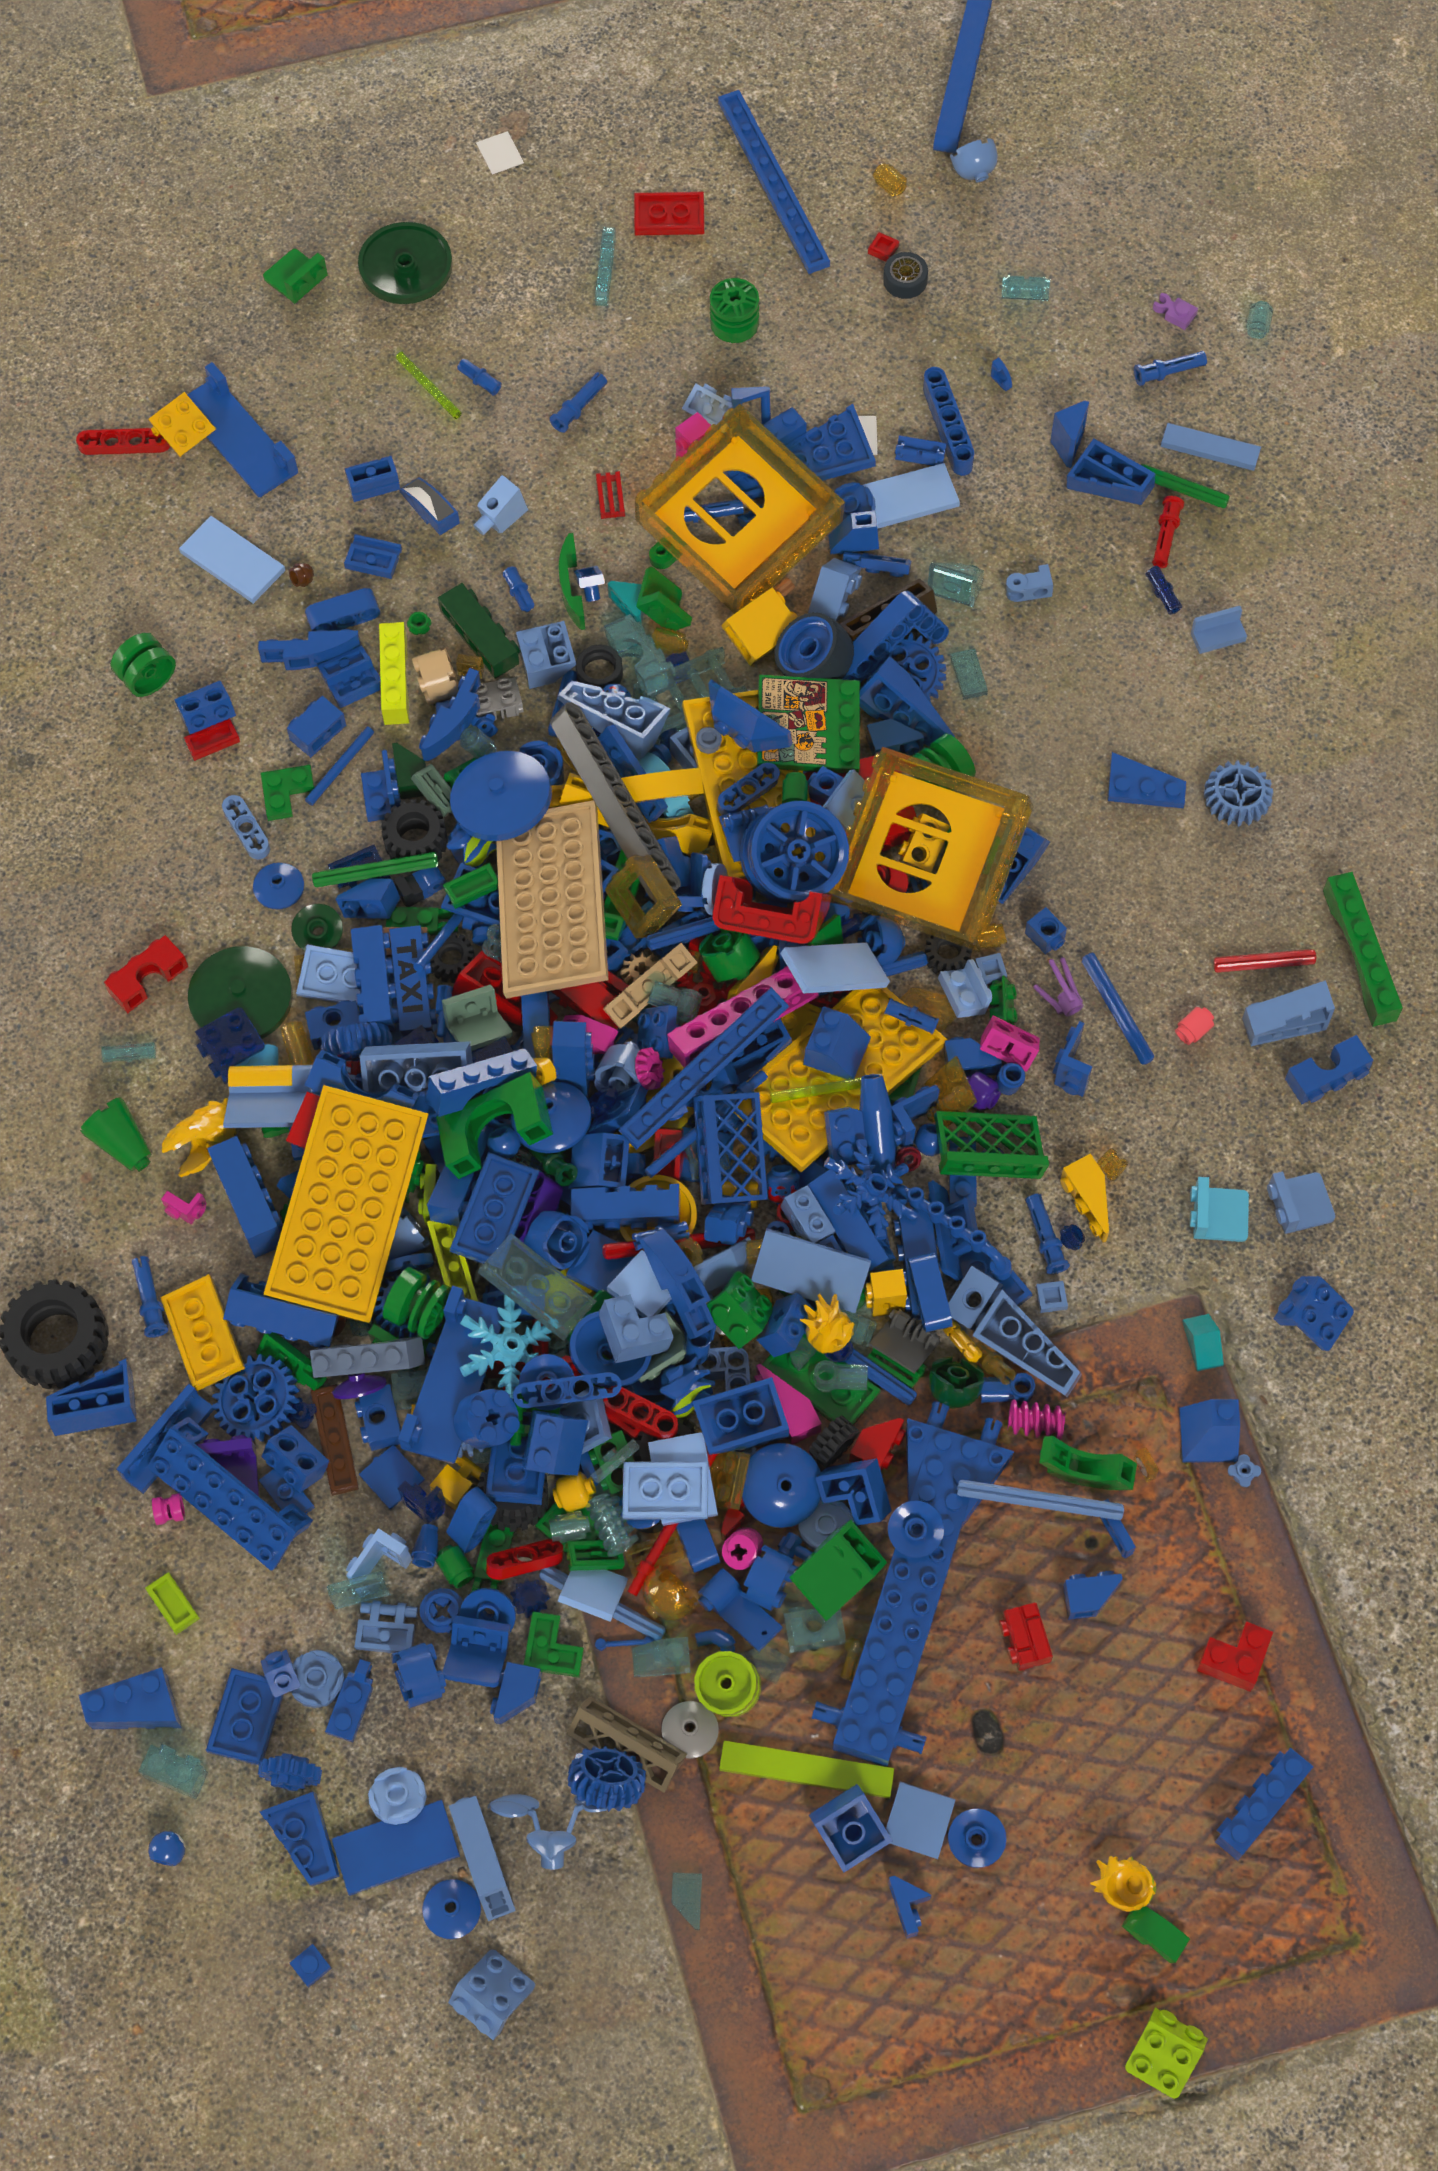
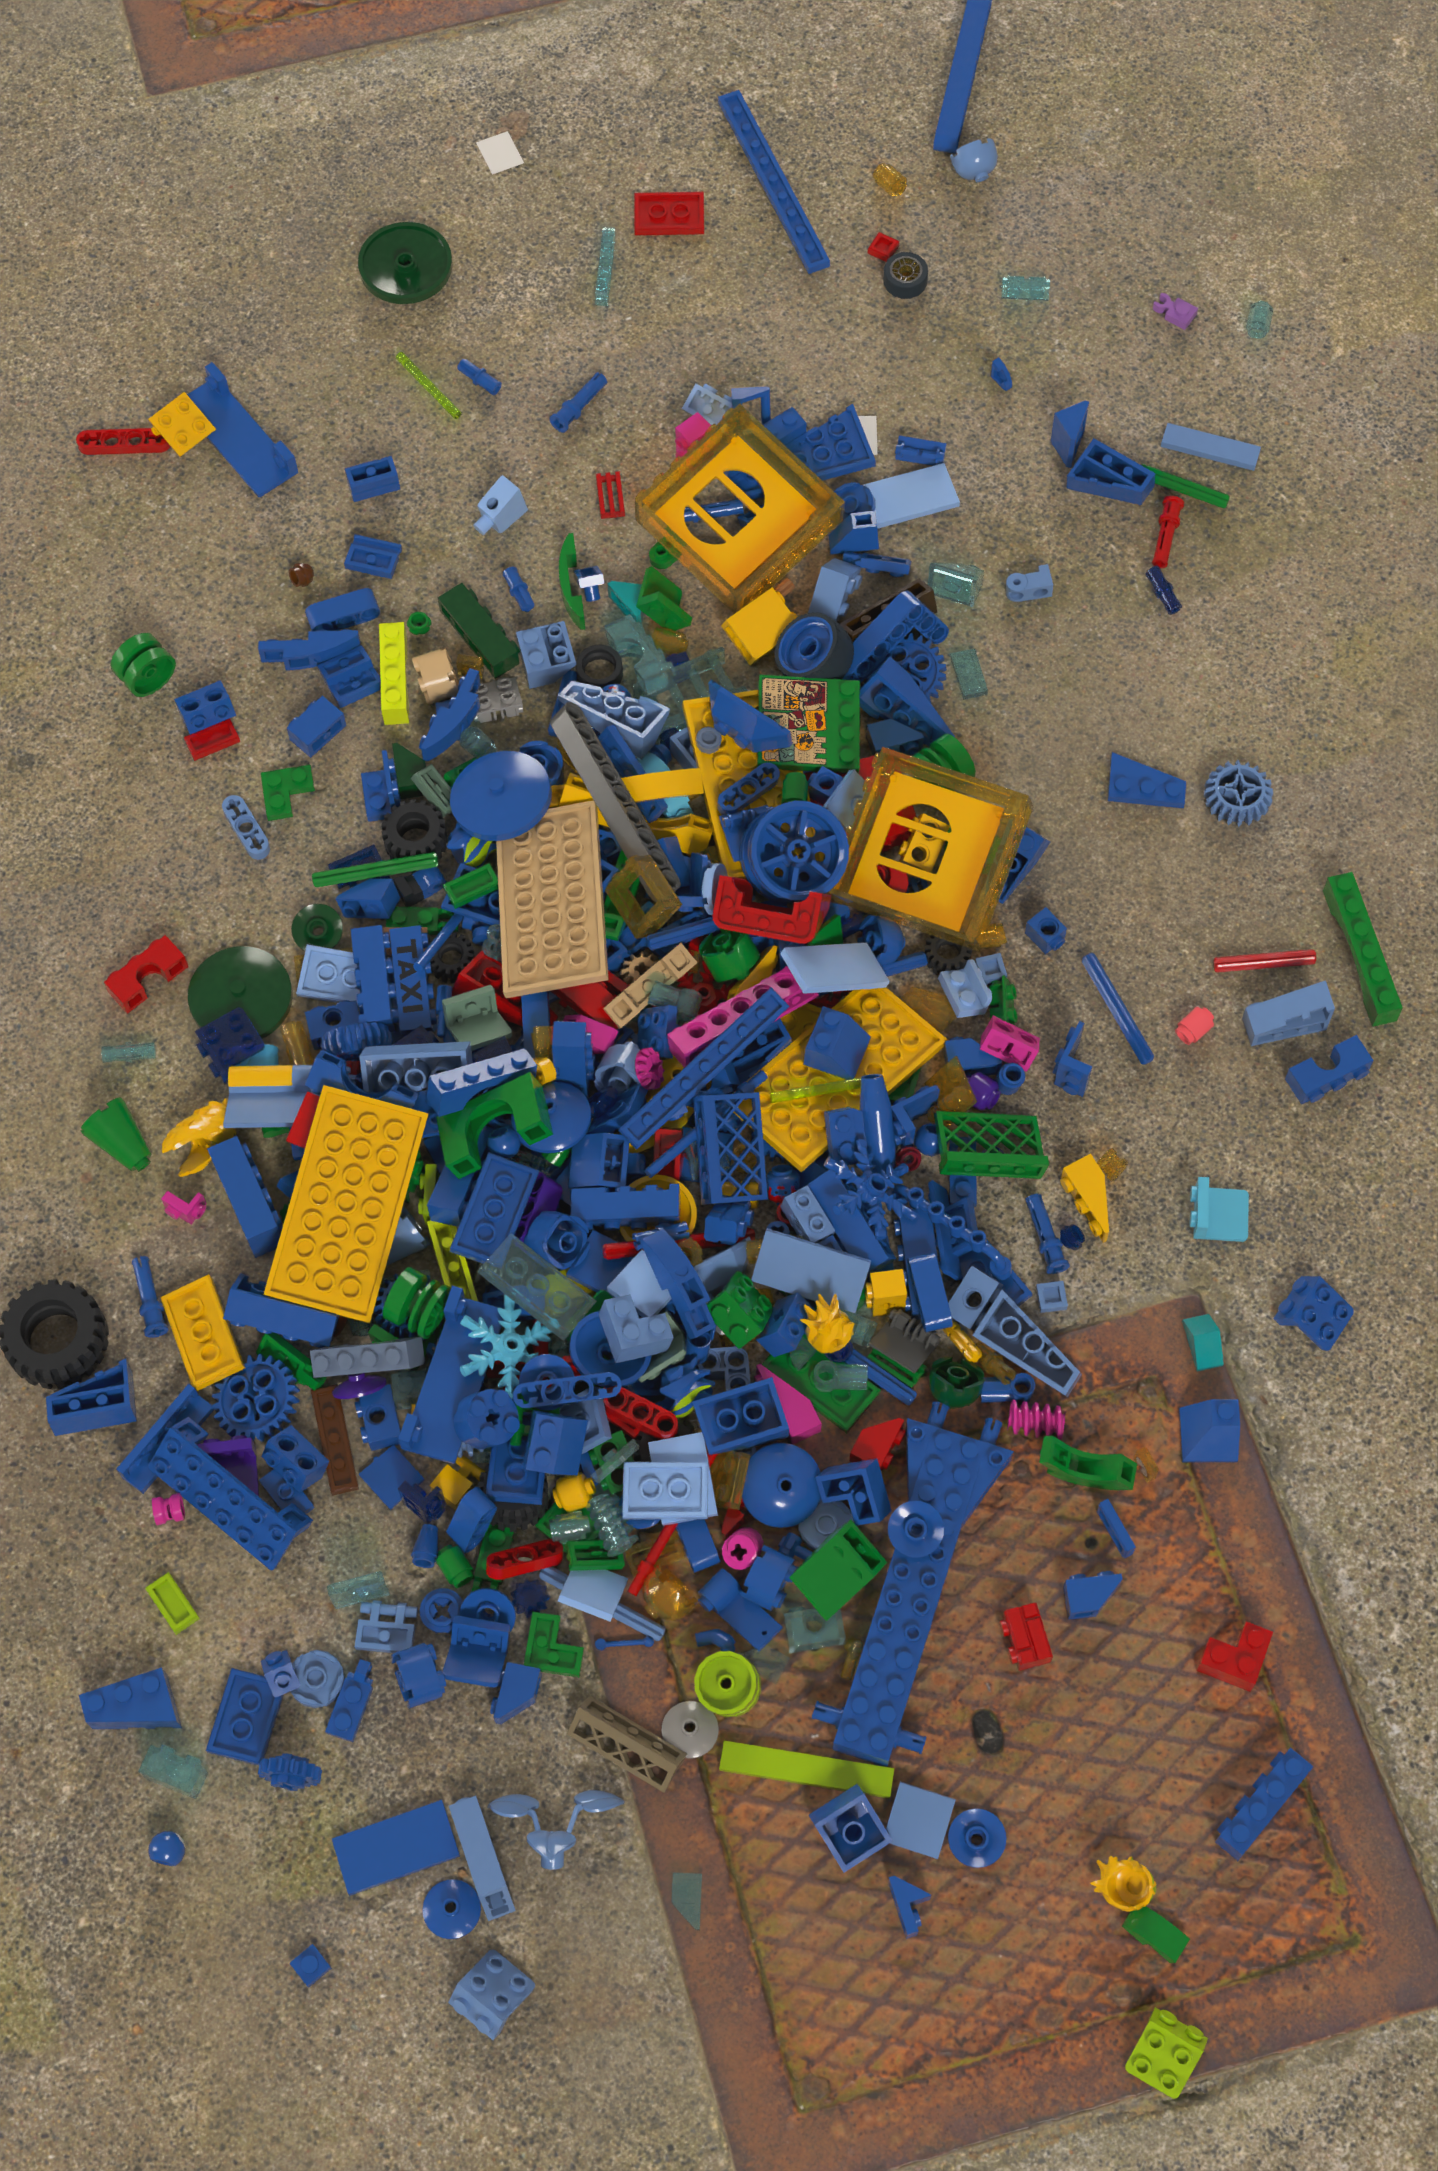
(232, 559): light blue tile -> none
(282, 894): blue dish -> none
(296, 274): green bracket -> none
(305, 1837): blue wing -> none
(308, 1414): clear blue plate -> none
(339, 766): blue bar -> none
(374, 1548): light blue bracket -> none
(397, 1795): light blue tile -> none
(417, 1261): blue tile -> none
(430, 505): slope -> none
(489, 719): blue plate -> none
(555, 1165): dark green pin -> none
(606, 1778): blue gear -> none
(662, 1657): clear light blue slope -> none
(734, 310): green wheel -> none
(833, 1441): black tyre -> none
(911, 1016): blue pin -> none
(948, 421): blue beam -> none
(1040, 1499): medium blue axle -> none
(1069, 1000): medium lavender plant -> none
(1159, 368): blue pin -> none
(1218, 630): medium blue panel -> none
(1244, 1479): medium blue plate -> none
(1300, 1201): medium blue bracket -> none

